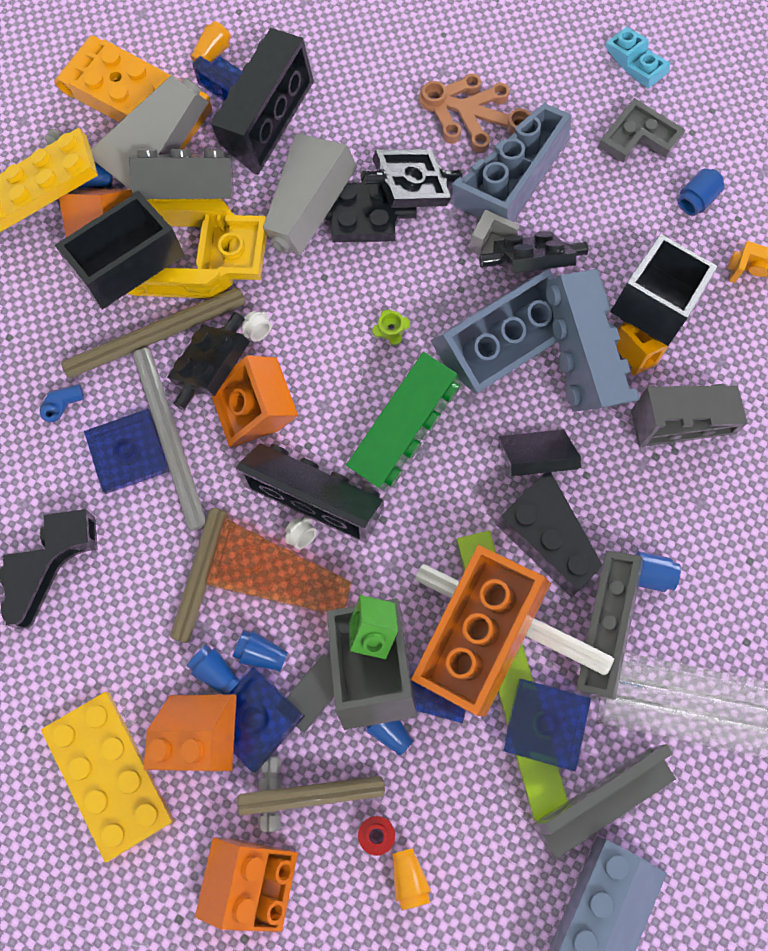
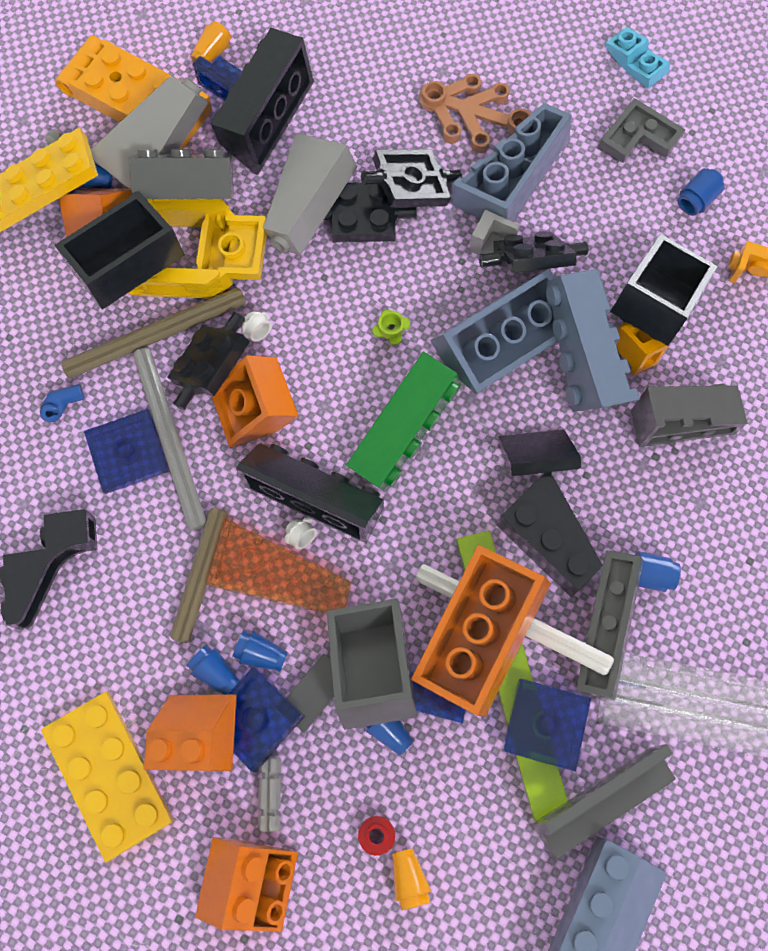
(310, 795): dark tan axle -> none
(372, 627): bright green brick -> none

